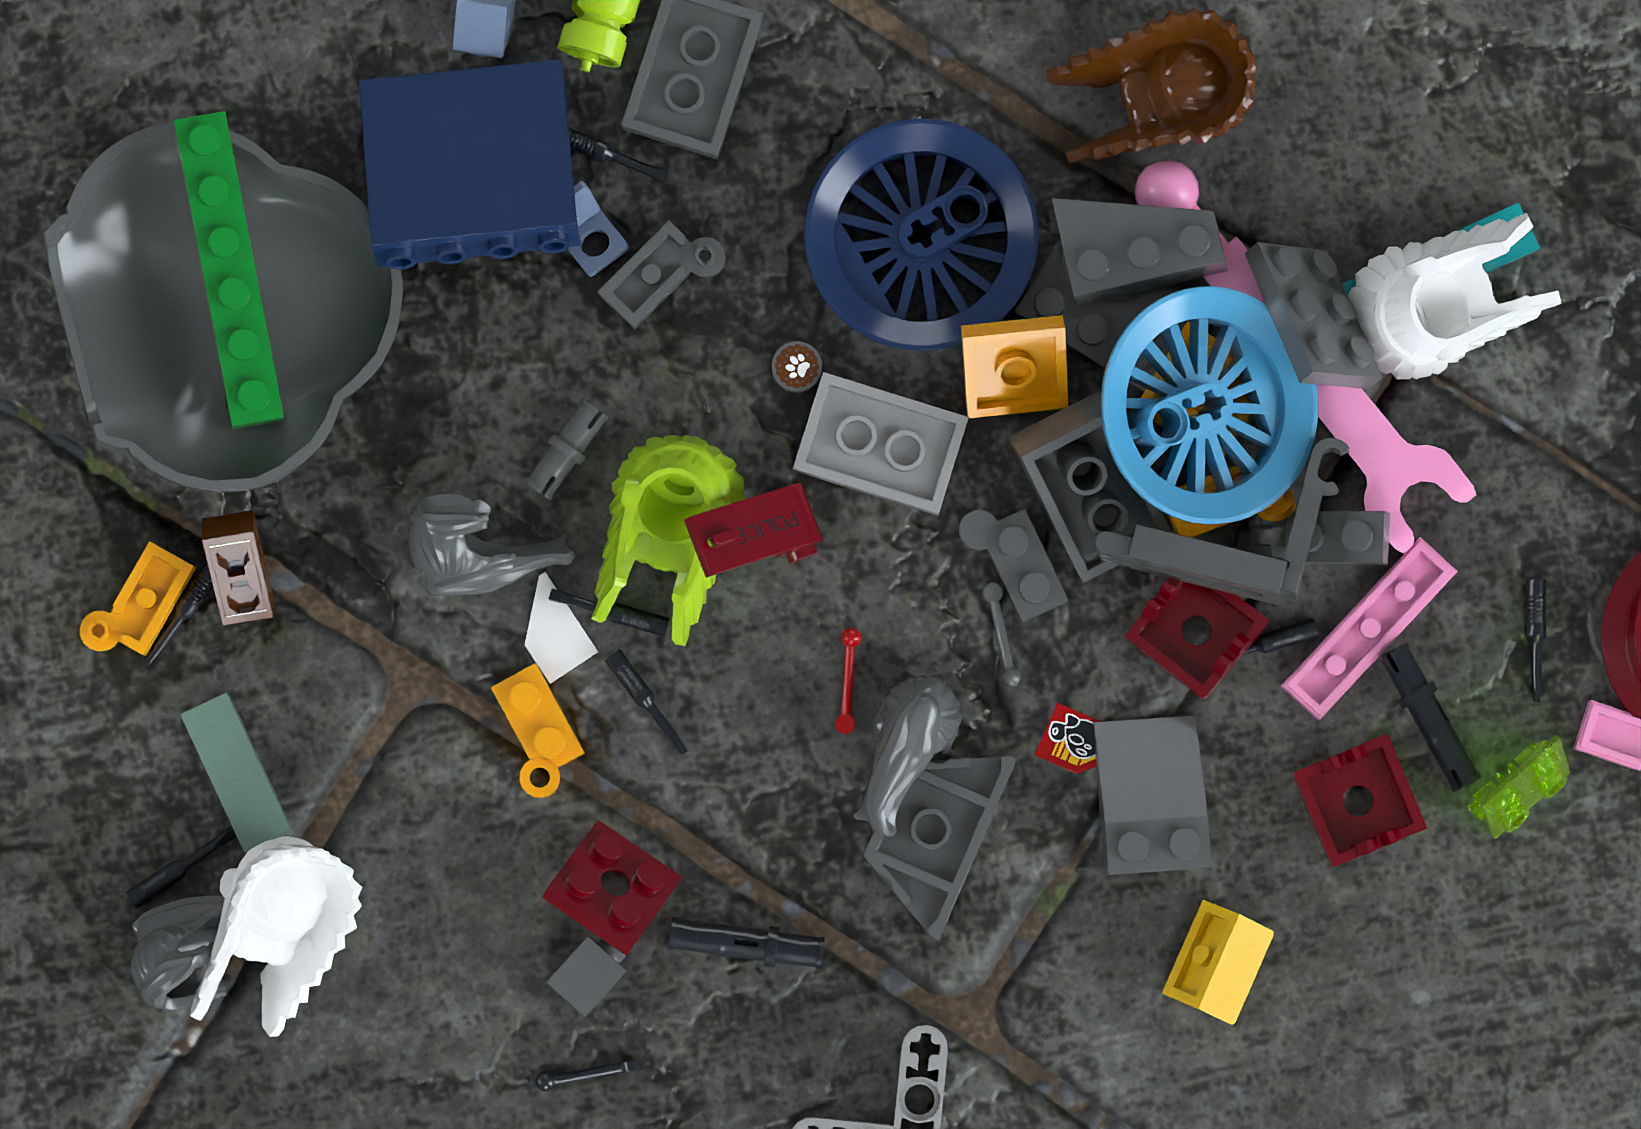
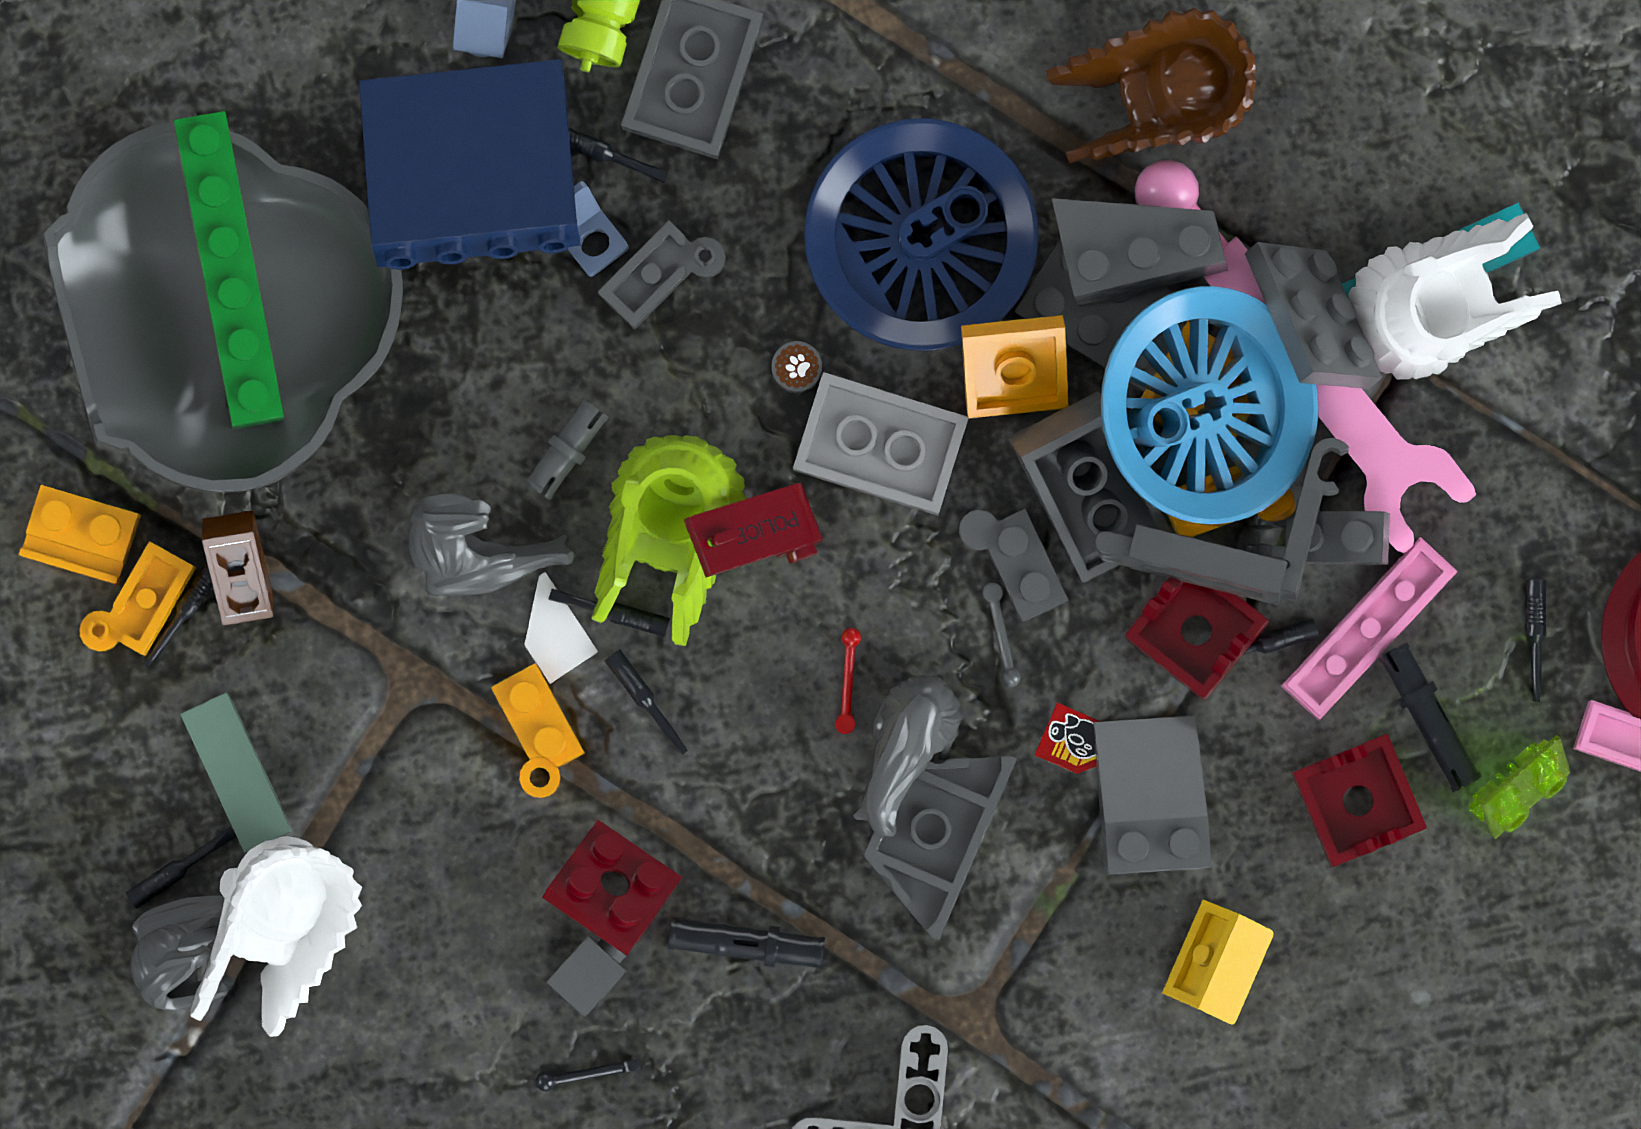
(79, 534): none -> light orange plate

